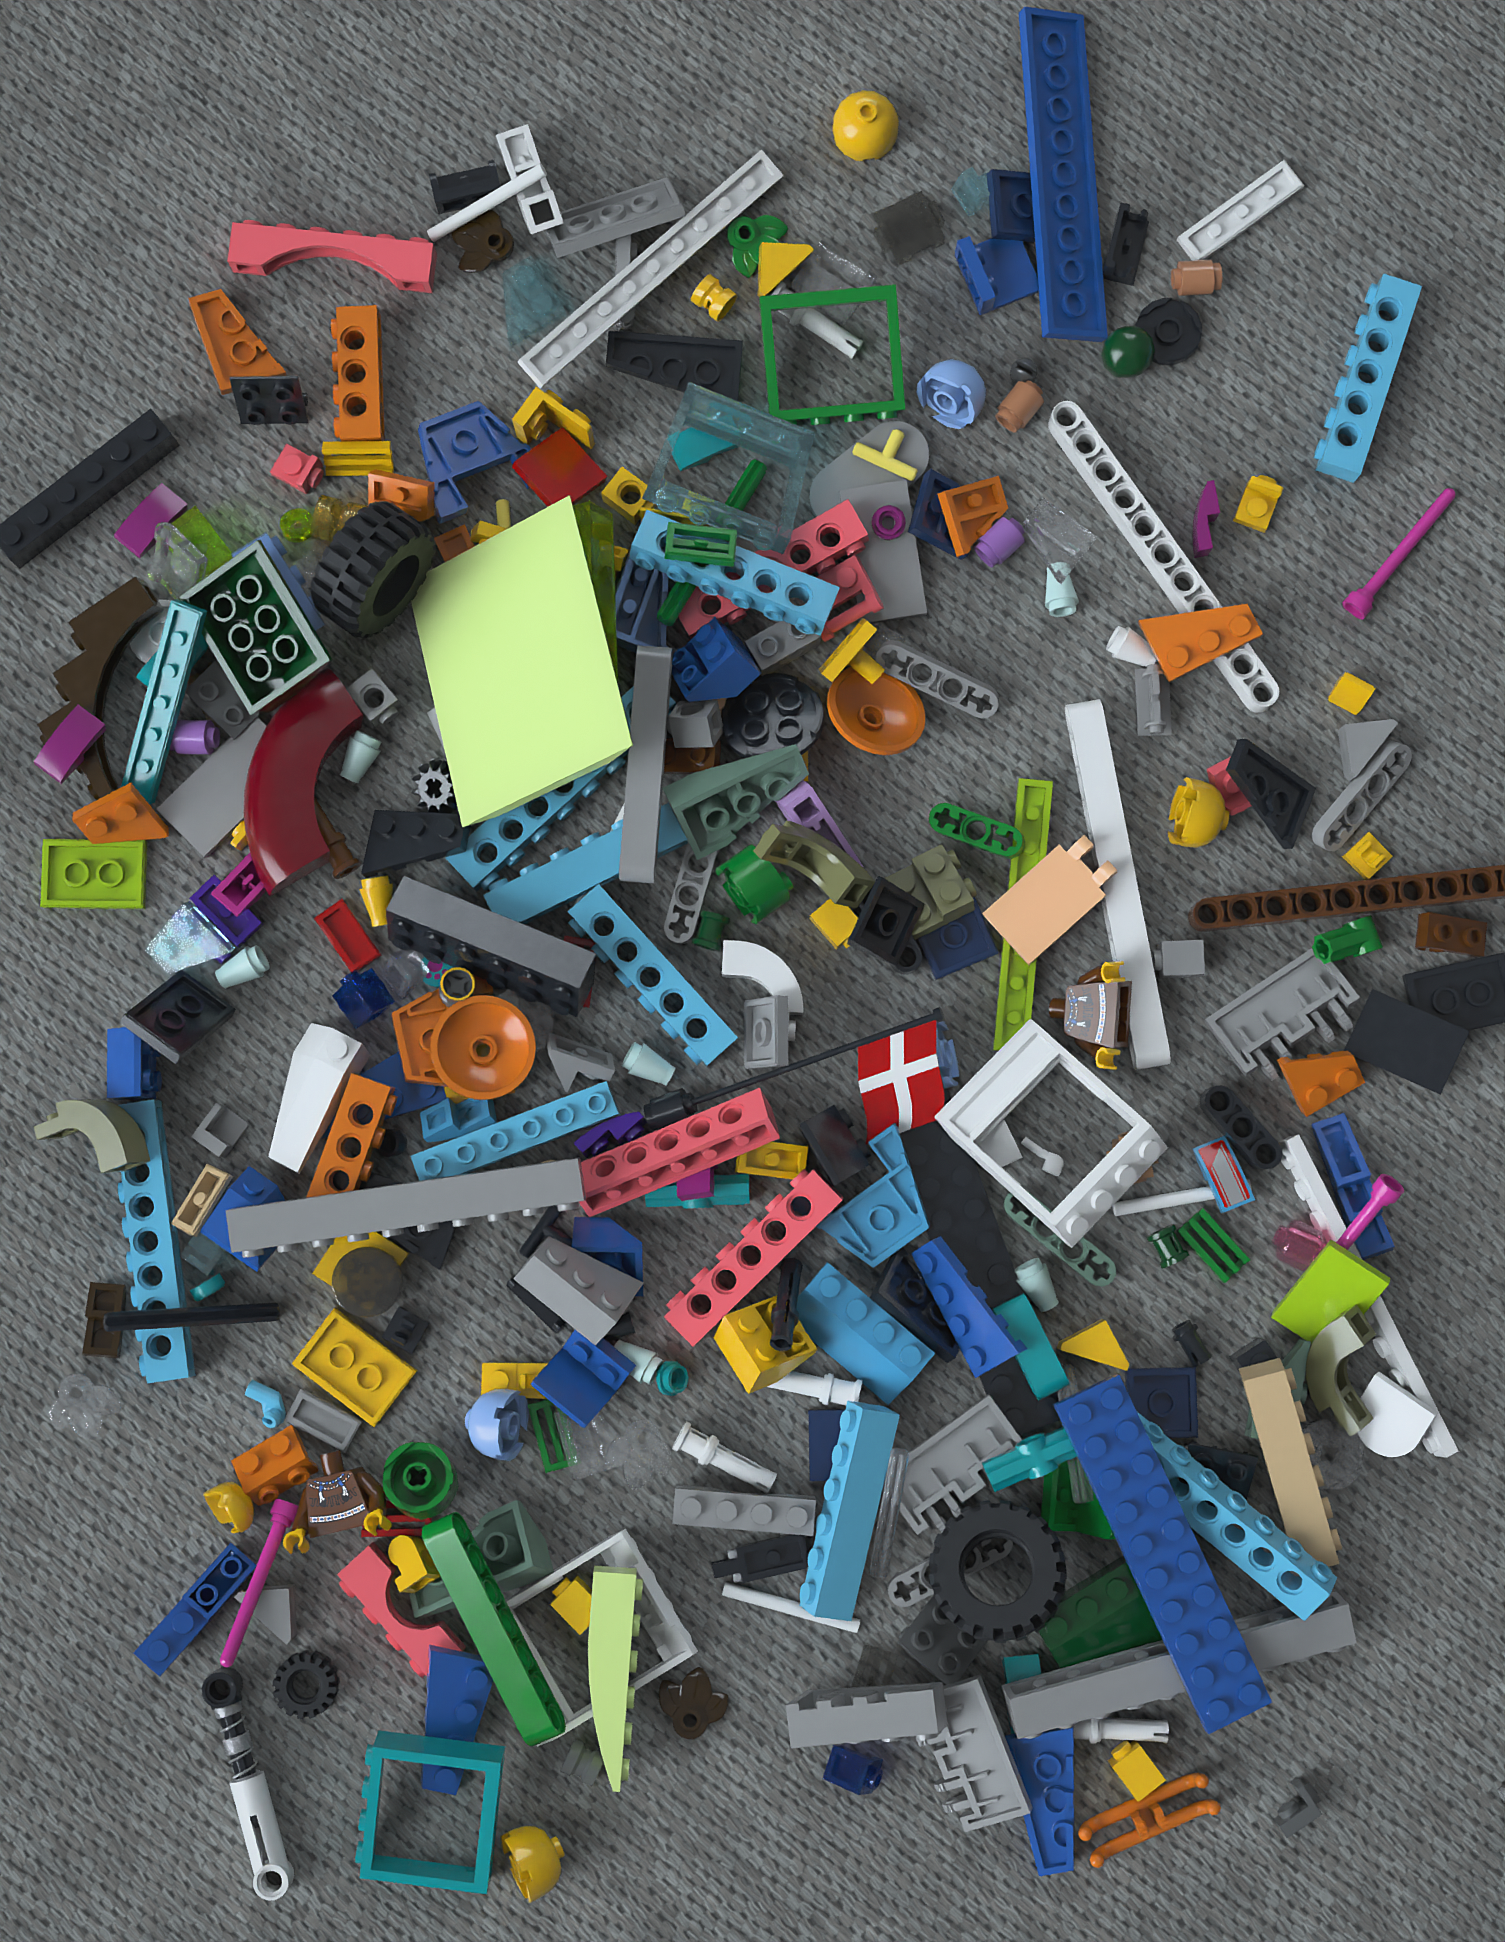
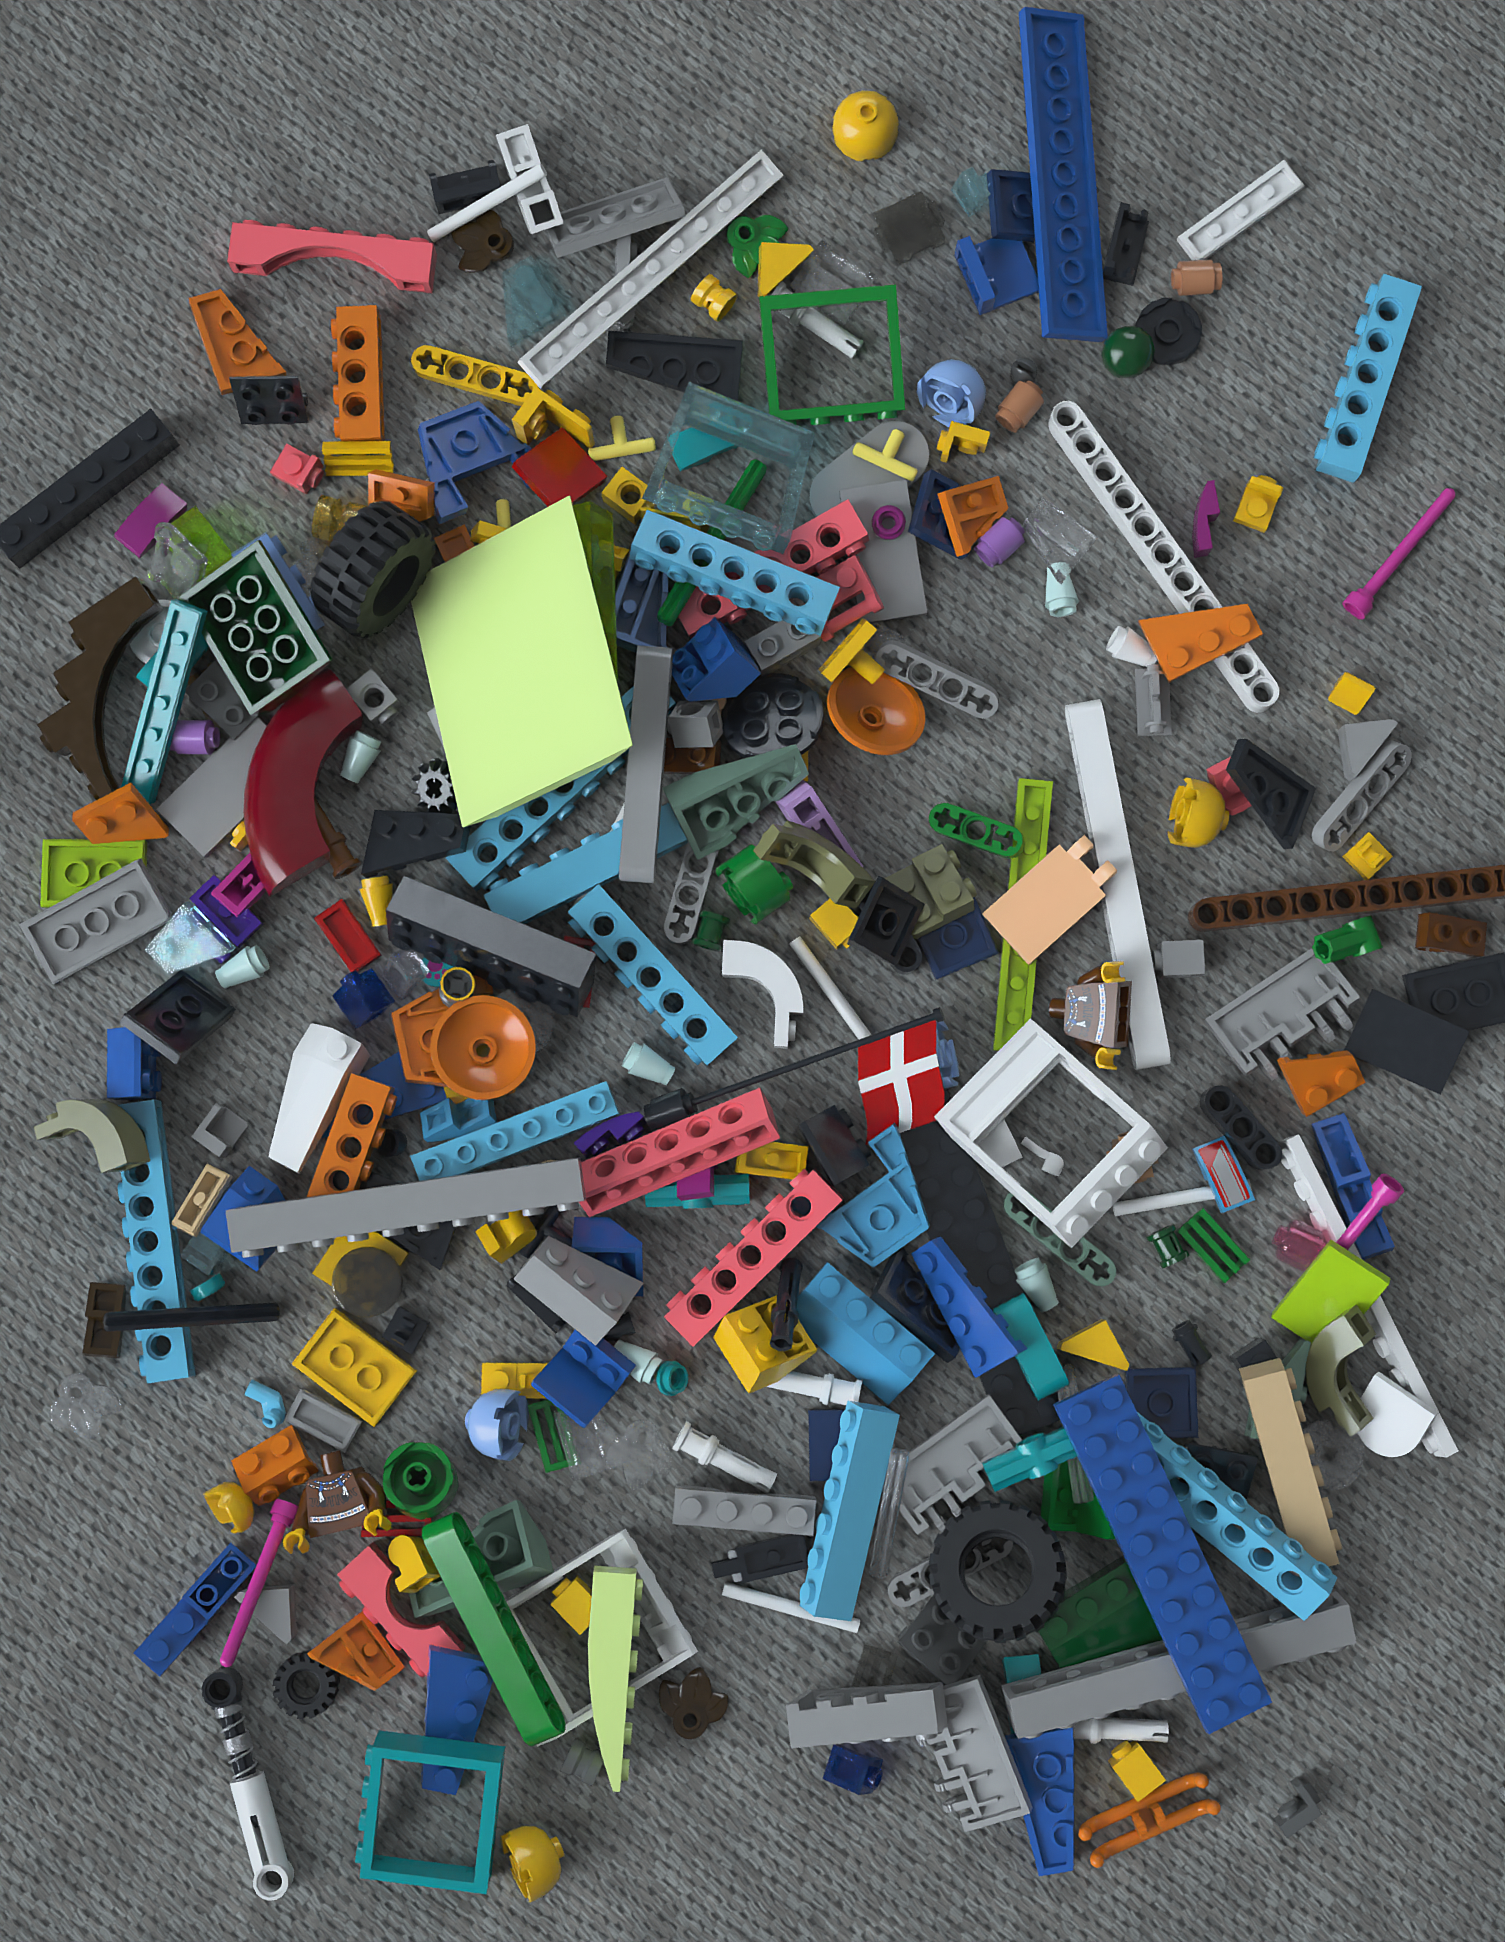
(68, 744): magenta slope -> none
(96, 921): none -> light grey tile
(296, 525): clear neon green tile -> none
(359, 1653): none -> orange wing
(473, 380): none -> yellow beam
(507, 1236): none -> yellow leg
(571, 1056): light grey slope -> none
(621, 446): none -> light yellow piece
(698, 544): green tile -> none
(766, 1032): light grey tile -> none
(829, 988): none -> white bar
(967, 438): none -> yellow bracket

